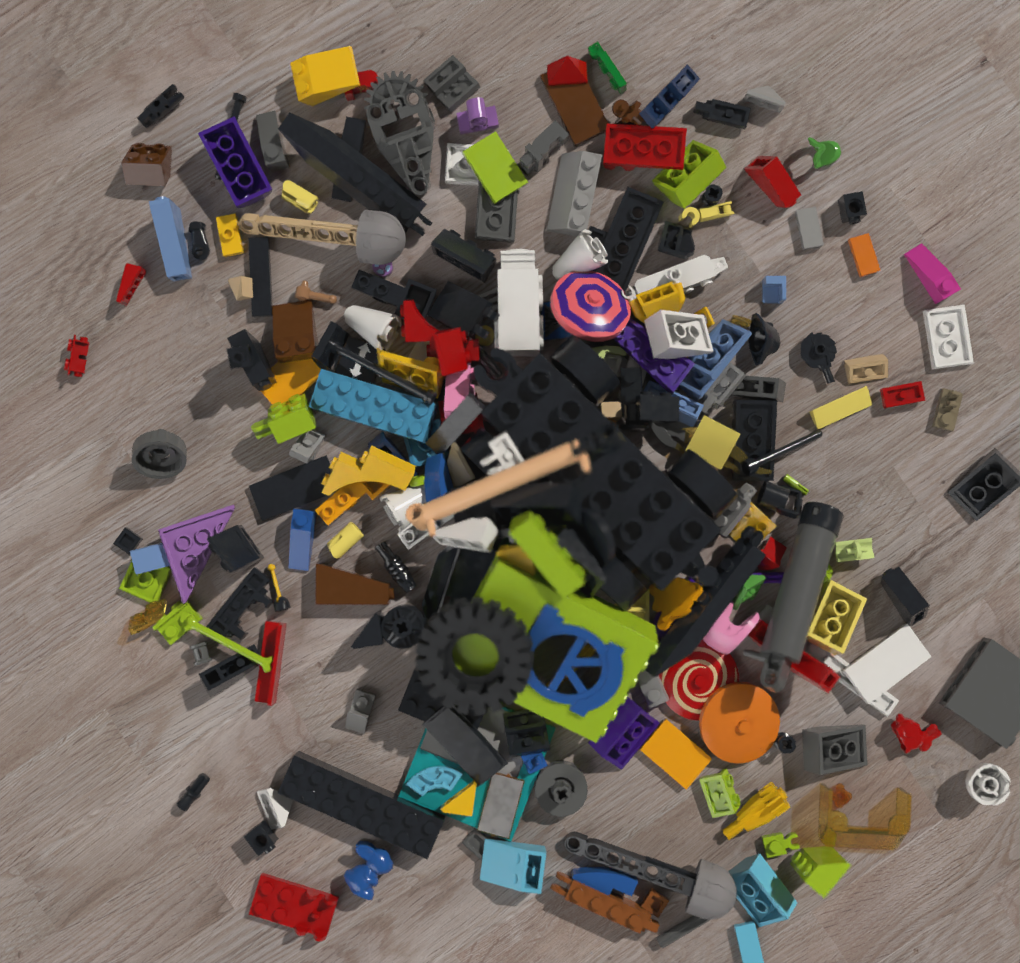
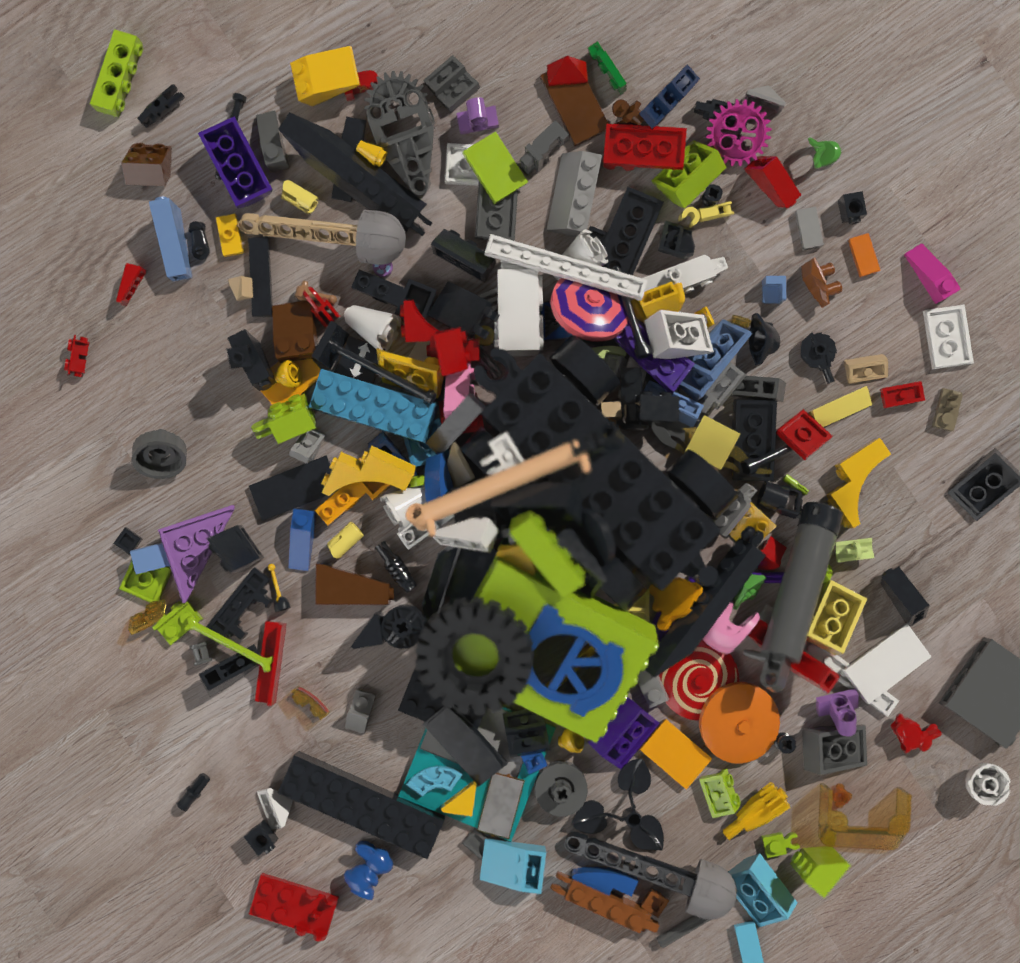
(113, 63): none -> lime brick
(288, 374): none -> yellow brick
(304, 697): none -> clear yellow slope
(319, 306): none -> red arm
(373, 153): none -> yellow cone
(566, 267): none -> white tile
(571, 741): none -> yellow brick
(641, 350): none -> black piece
(645, 830): none -> black plant
(742, 113): none -> dark pink gear
(804, 434): none -> red tile
(814, 278): none -> dark orange connector
(841, 709): none -> medium lavender tile
(854, 471): none -> yellow arch

